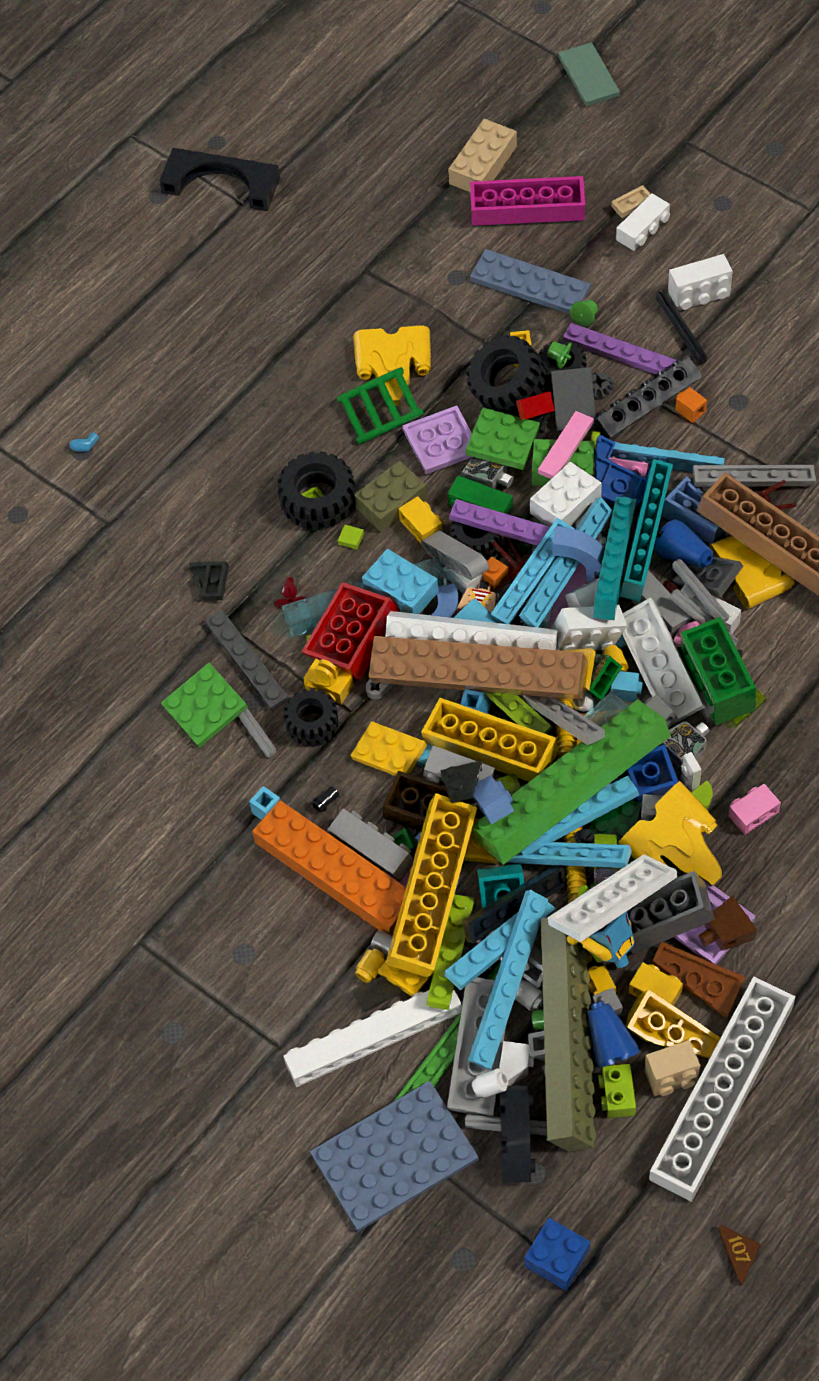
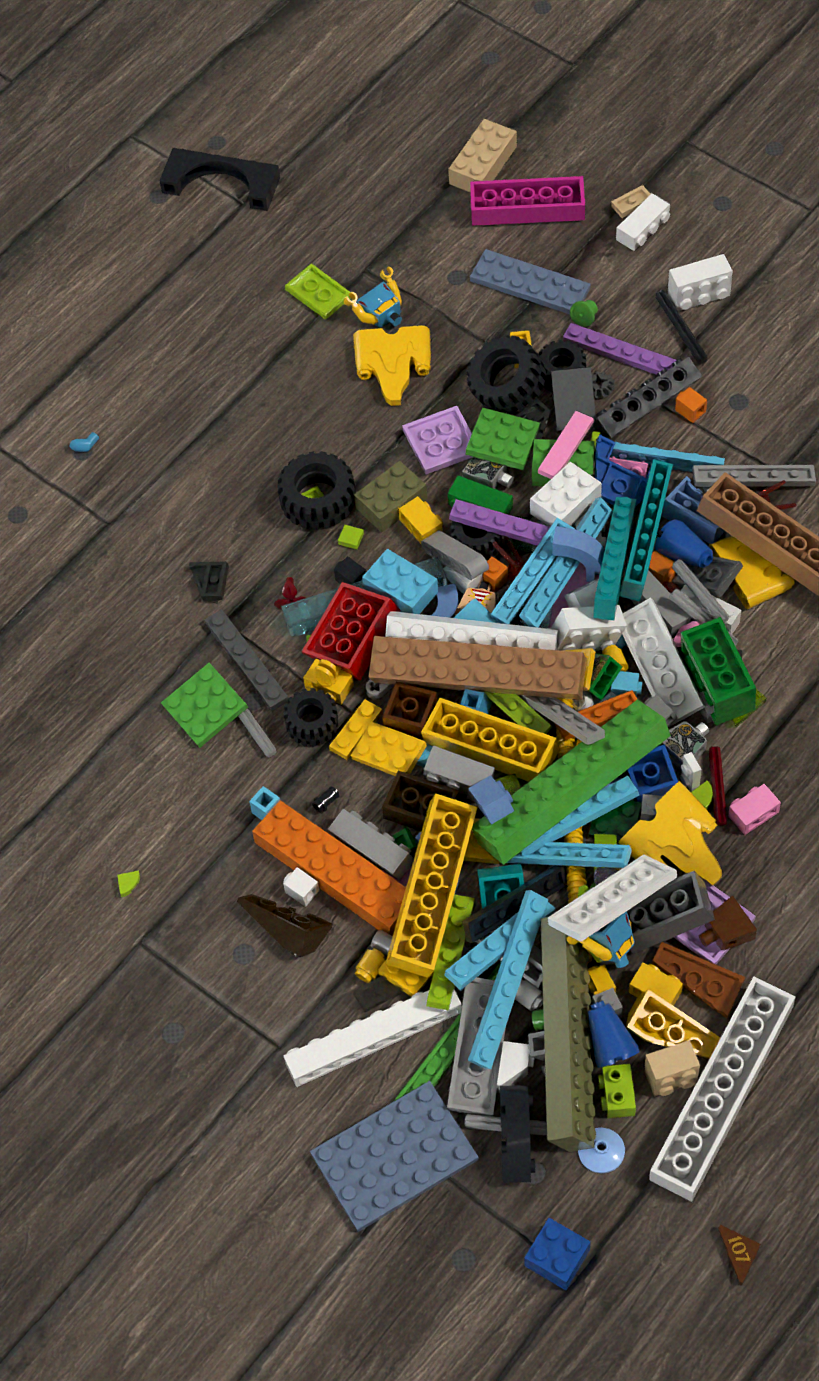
(128, 882): none -> lime tile
(289, 929): none -> dark brown wedge
(300, 886): none -> white brick
(317, 291): none -> lime tile
(348, 571): none -> black brick
(354, 729): none -> yellow plate
(362, 391): green bar -> none
(379, 304): none -> torso
(409, 709): none -> reddish brown brick
(461, 780): pearl dark grey wing -> none
(490, 1083): white brick -> none
(535, 405): red tile -> none
(559, 353): bright green piece -> none
(584, 836): black piece -> none
(589, 74): sand green tile -> none
(603, 711): none -> orange tile
(605, 1160): none -> light blue dish
(661, 567): none -> orange brick
(717, 786): none -> dark red axle

